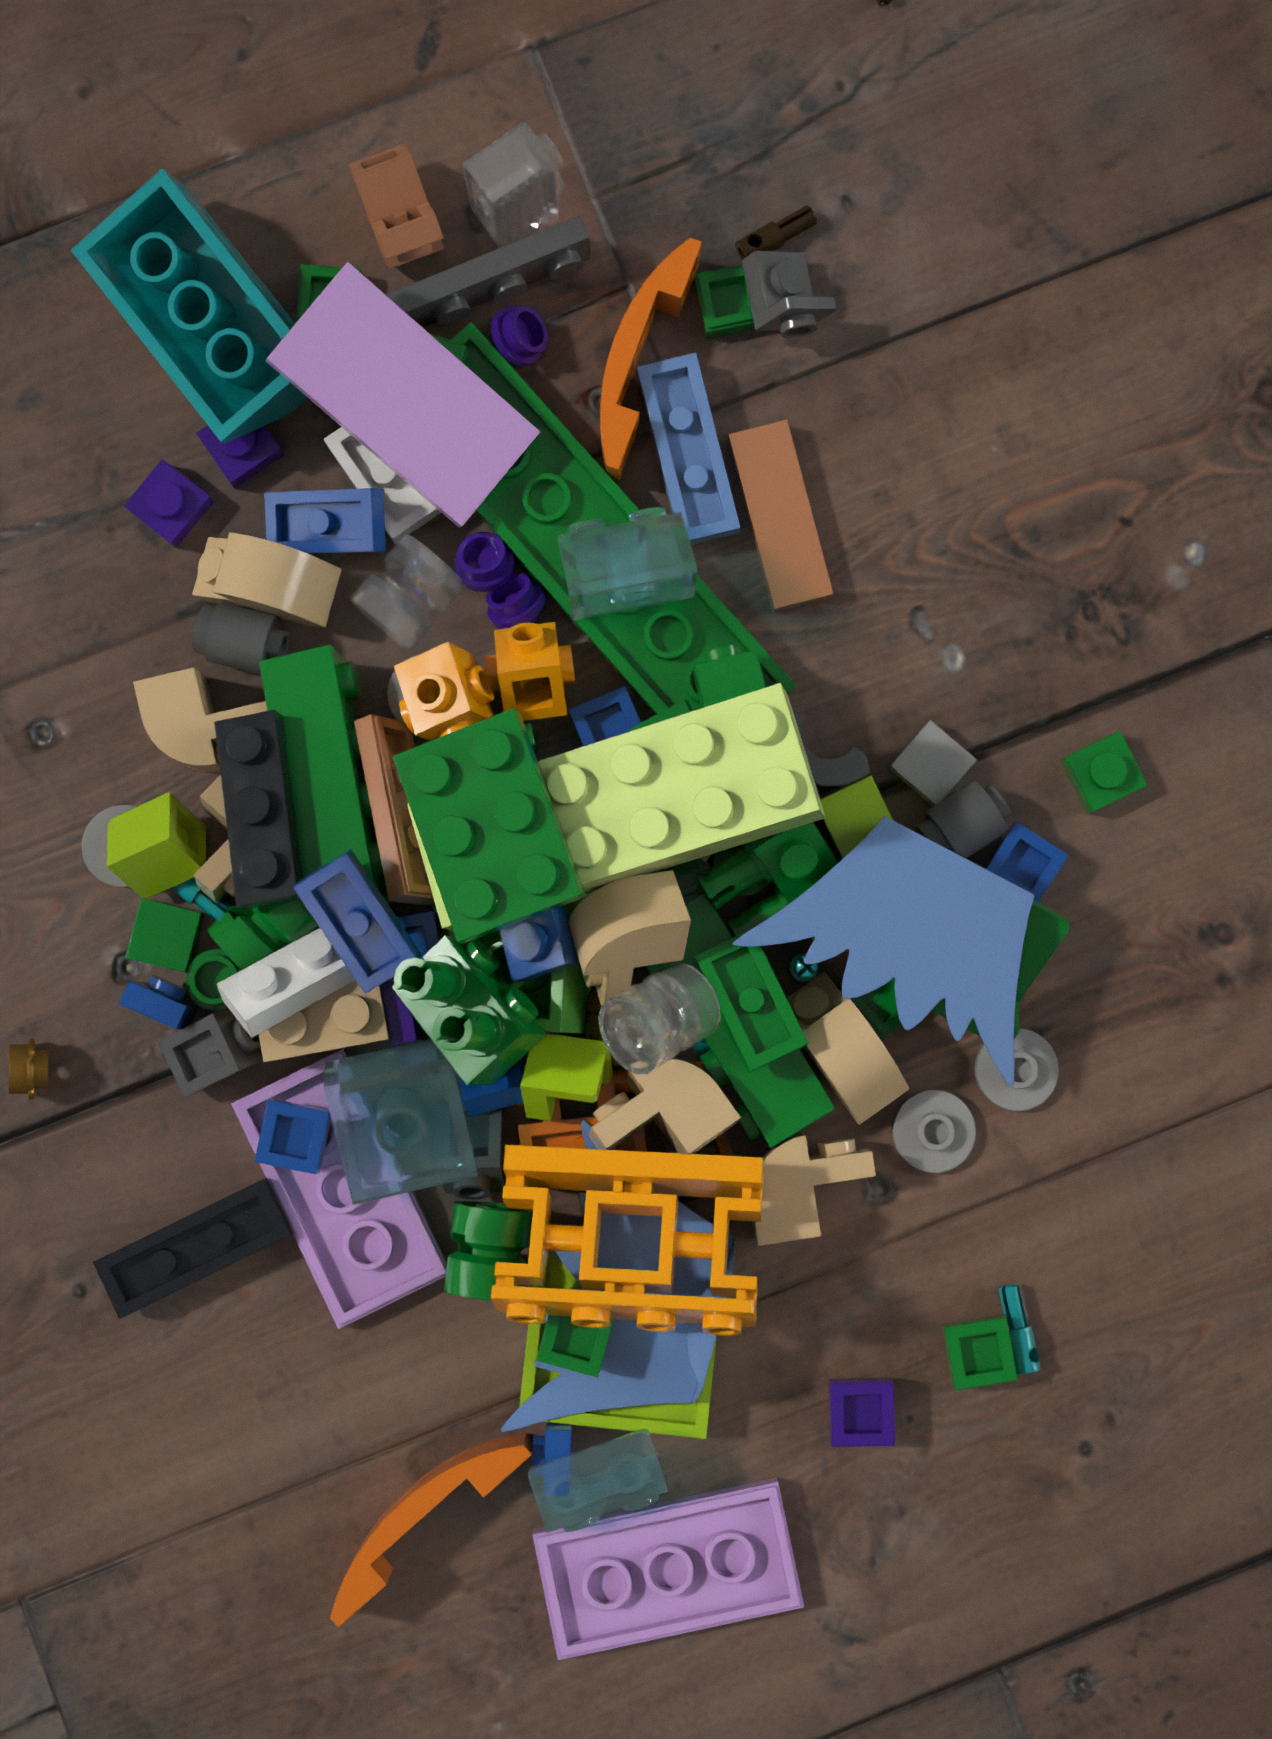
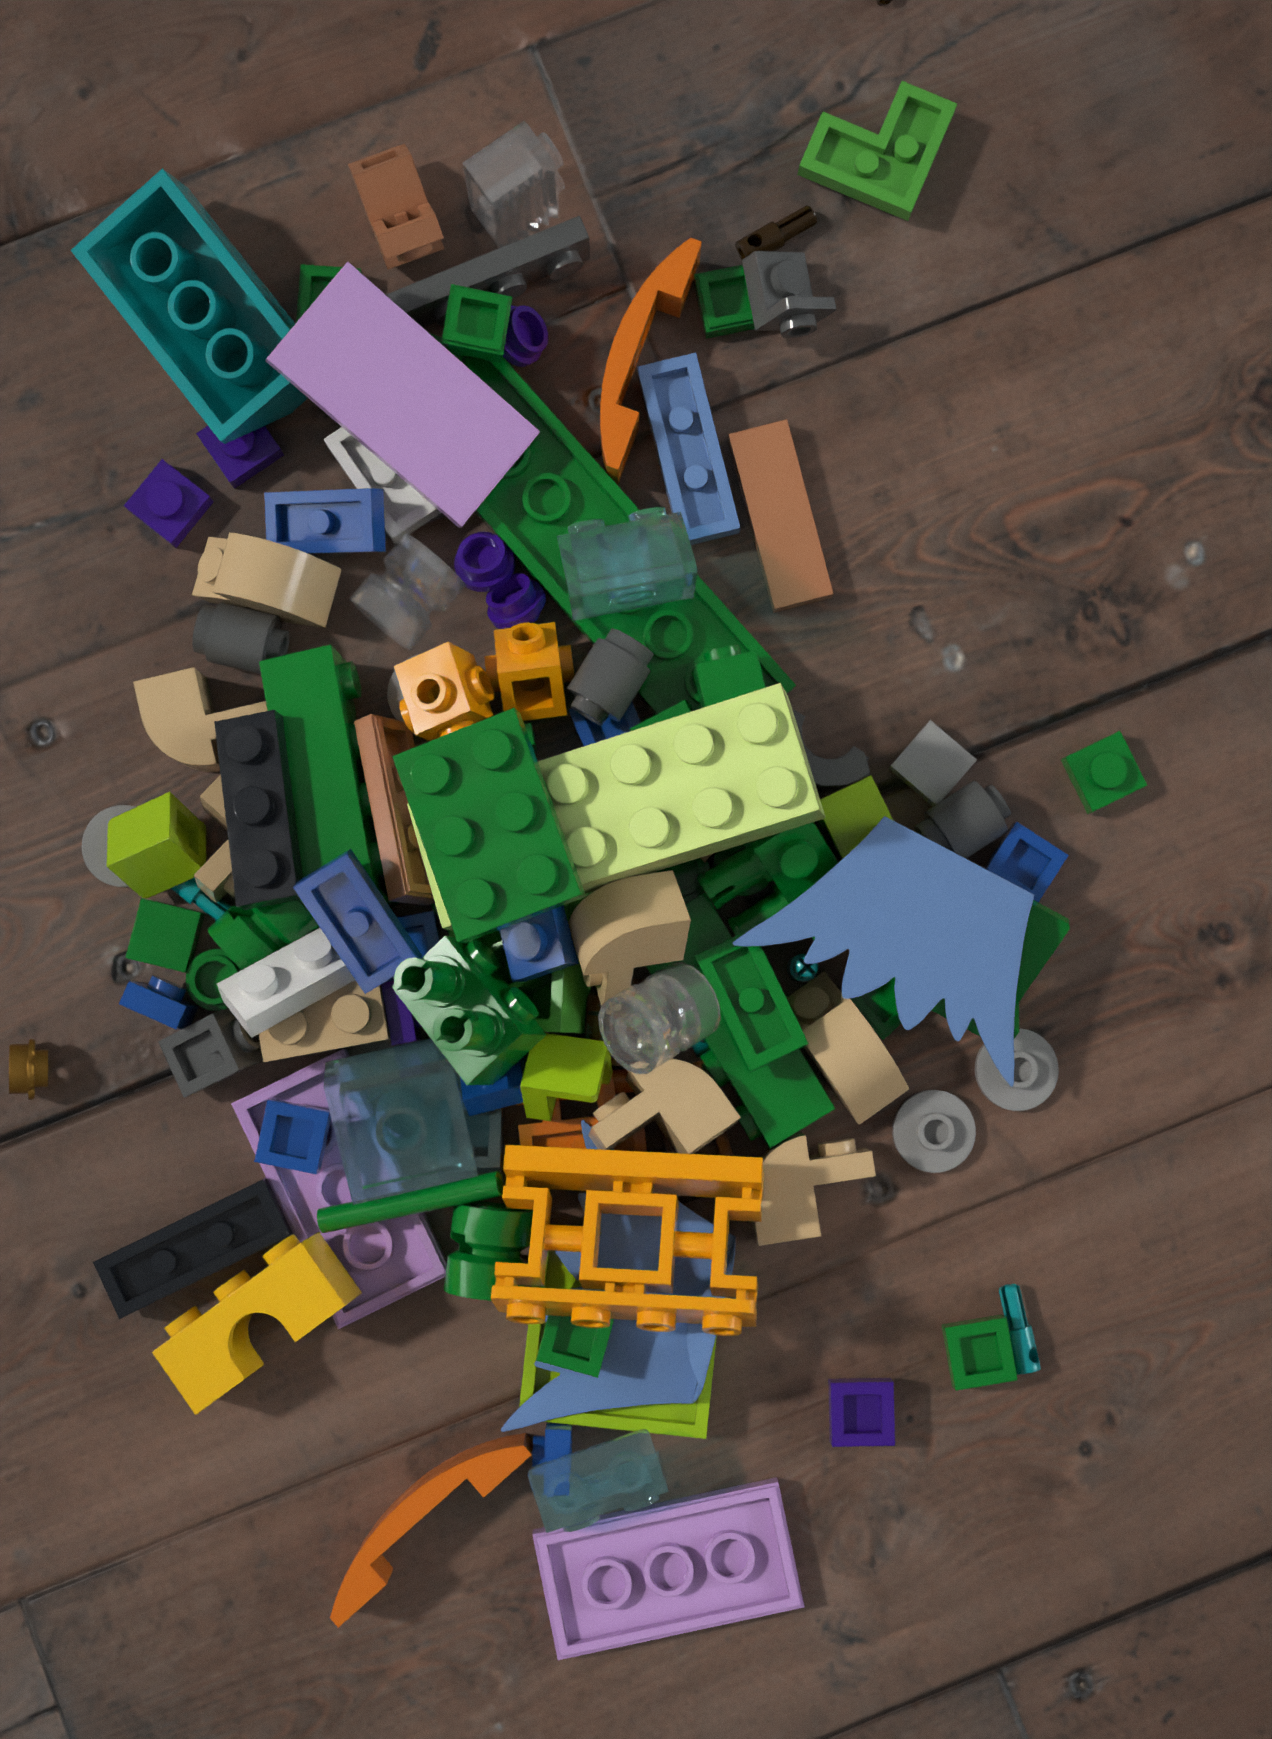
(214, 1349): none -> yellow arch
(428, 1199): none -> green bar
(476, 323): none -> green tile
(610, 677): none -> dark grey brick
(884, 167): none -> bright green plate

